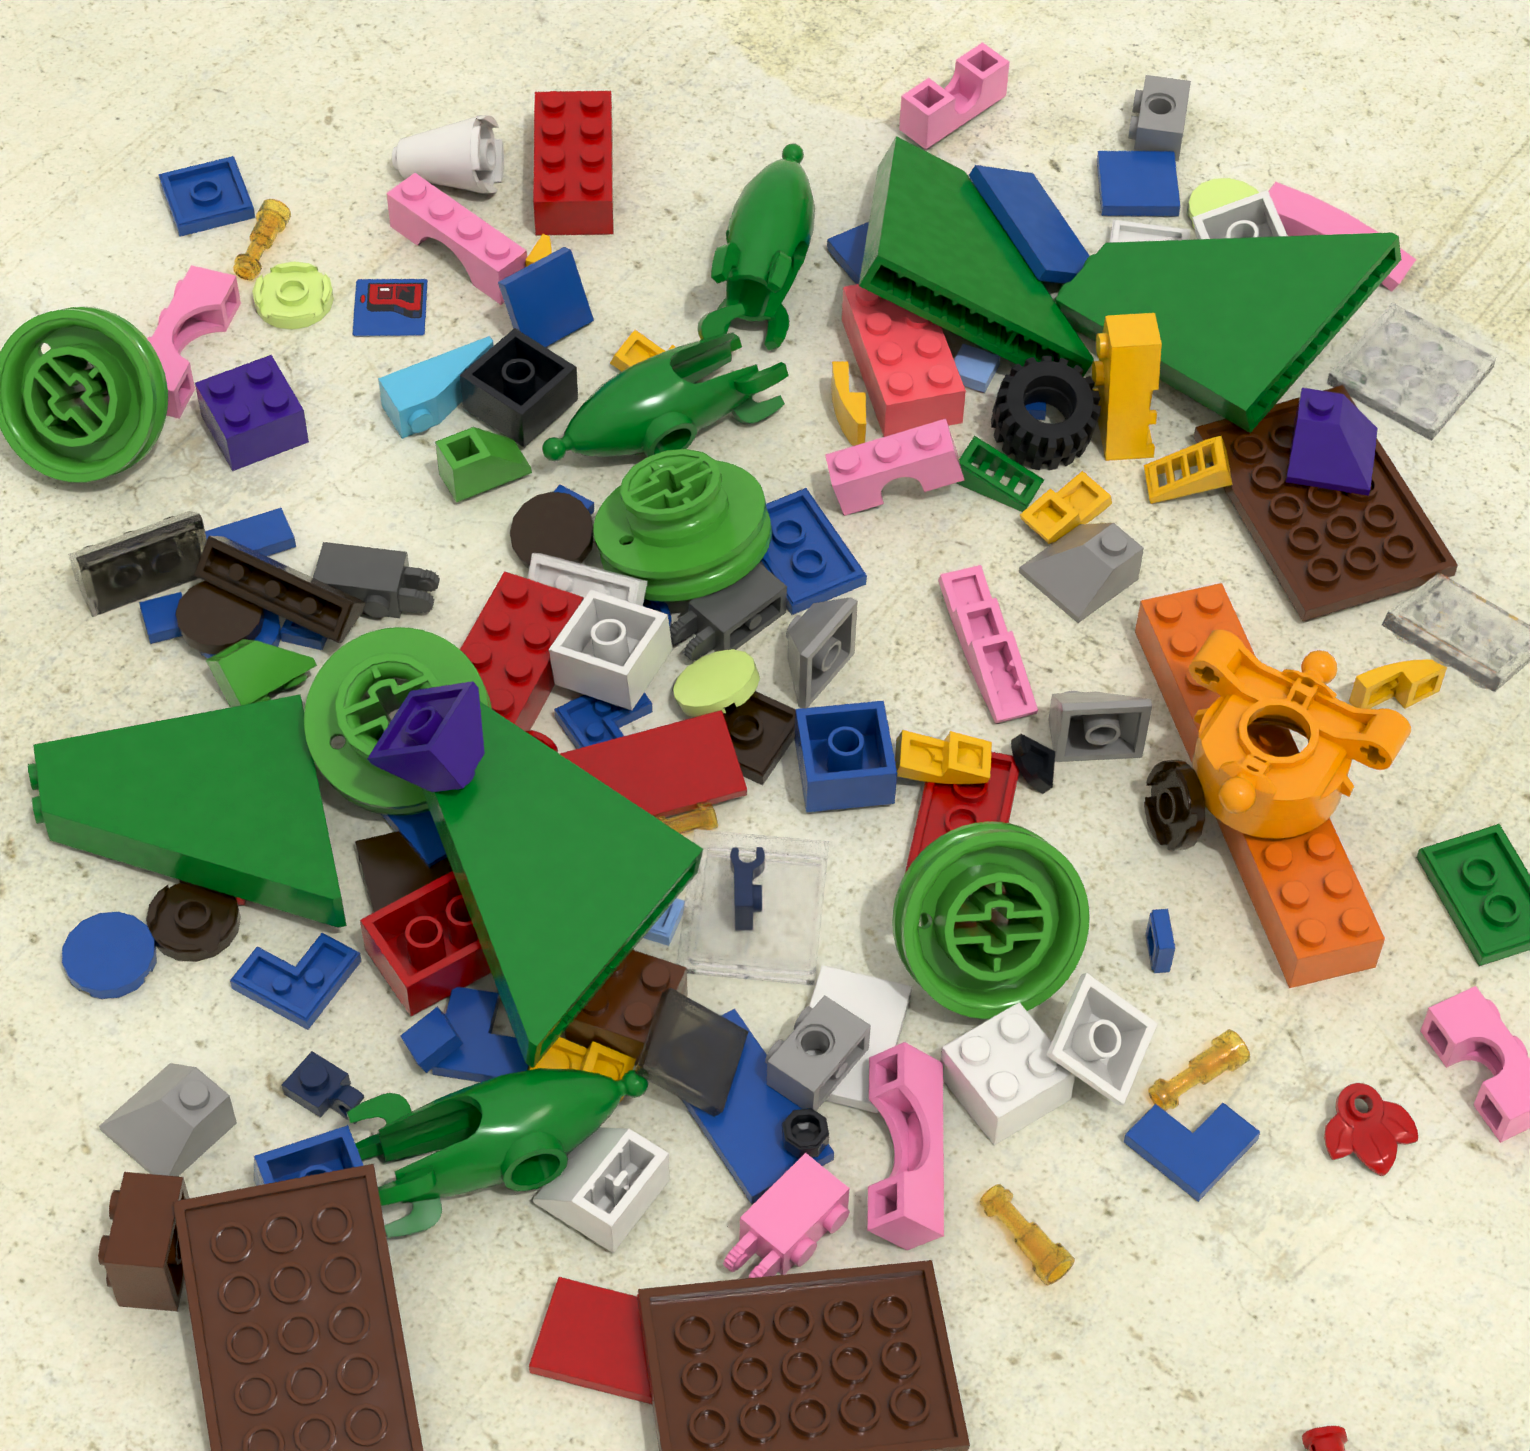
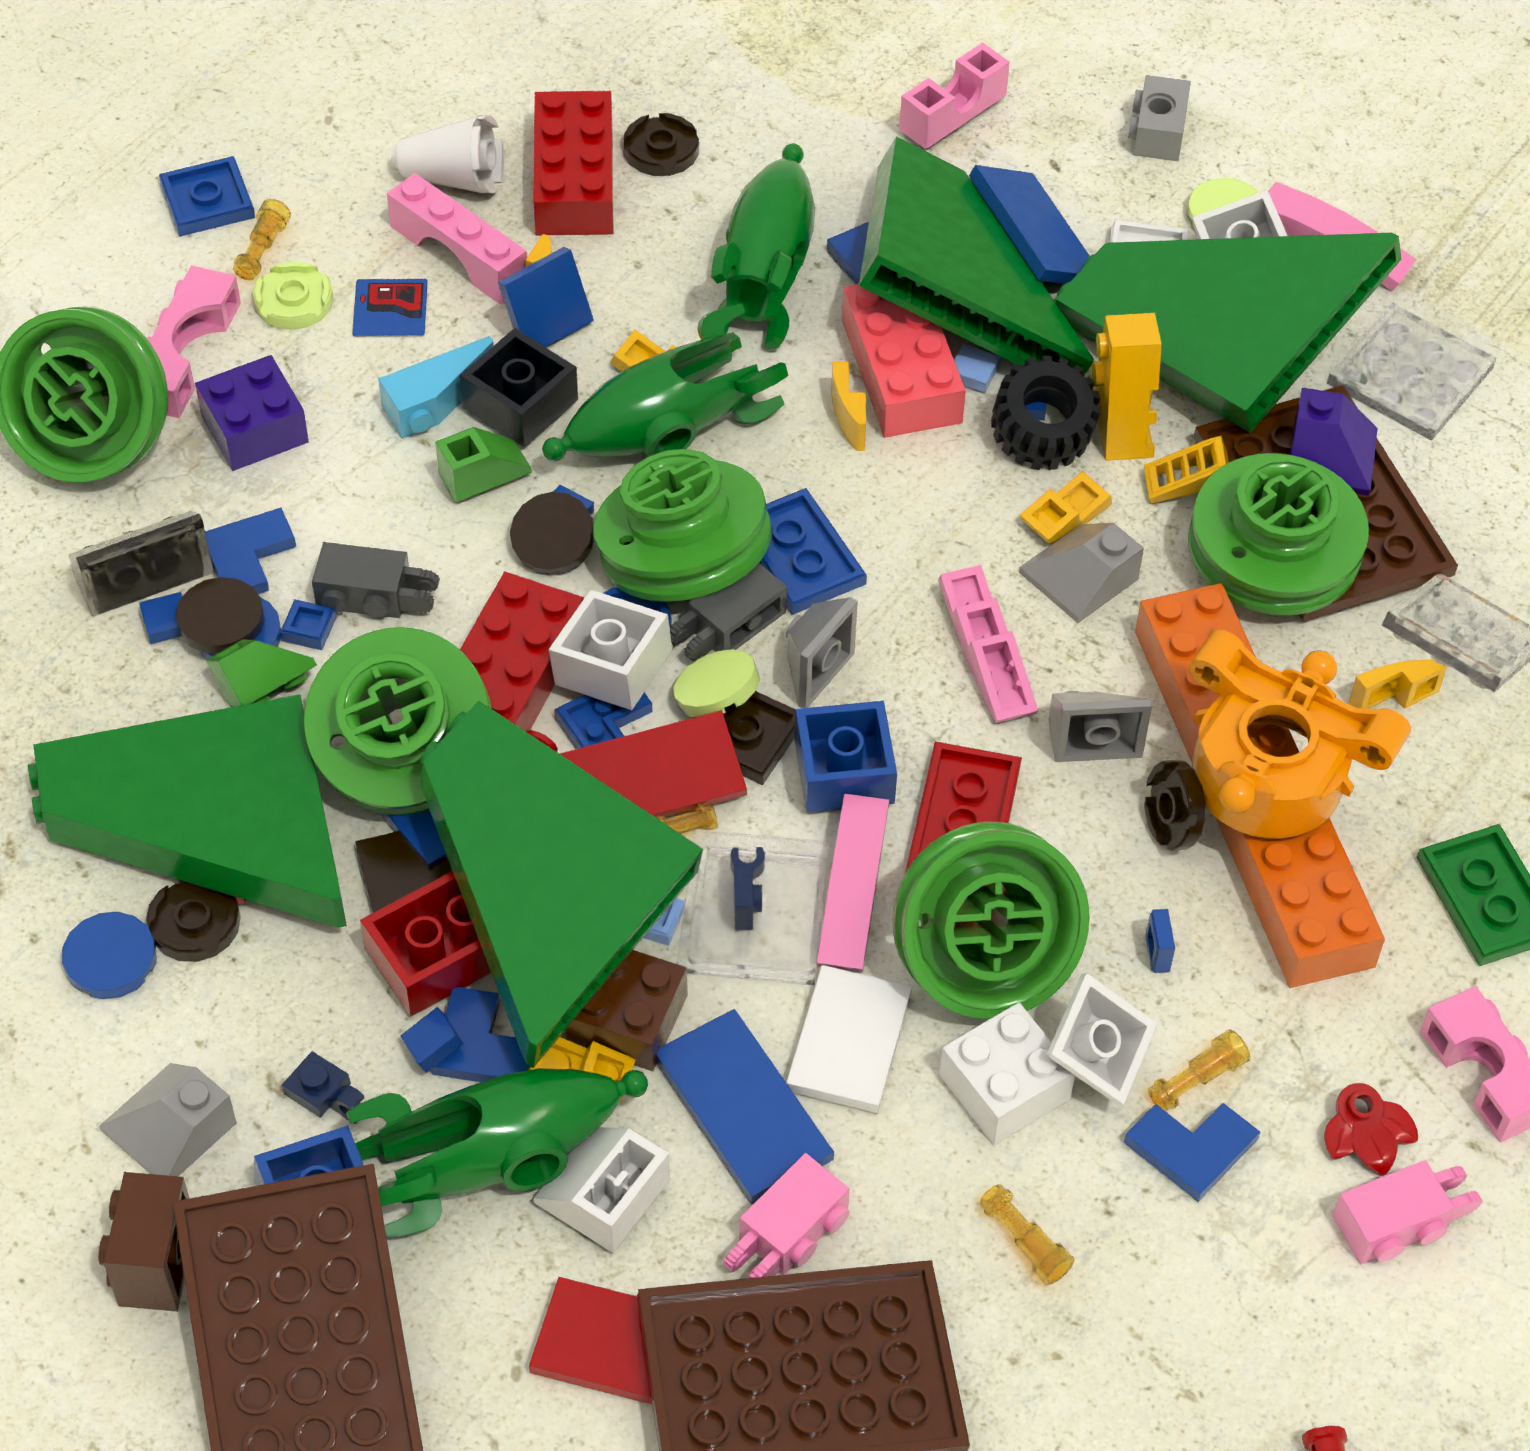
(278, 588): dark brown slope -> none
(298, 990): blue tile -> none
(434, 738): dark purple slope -> none
(582, 578): white tile -> none
(661, 144): none -> dark brown tile
(692, 1052): clear smoke tile -> none
(805, 1133): black tile -> none
(812, 1078): light grey brick -> none
(853, 883): none -> bright pink slope
(909, 1096): bright pink arch -> none
(917, 453): bright pink arch -> none
(947, 761): yellow slope -> none
(992, 459): green slope -> none
(1034, 762): black tile -> none
(1138, 183): blue tile -> none
(1278, 533): none -> bright green wheel
(1401, 1210): none -> bright pink hinge

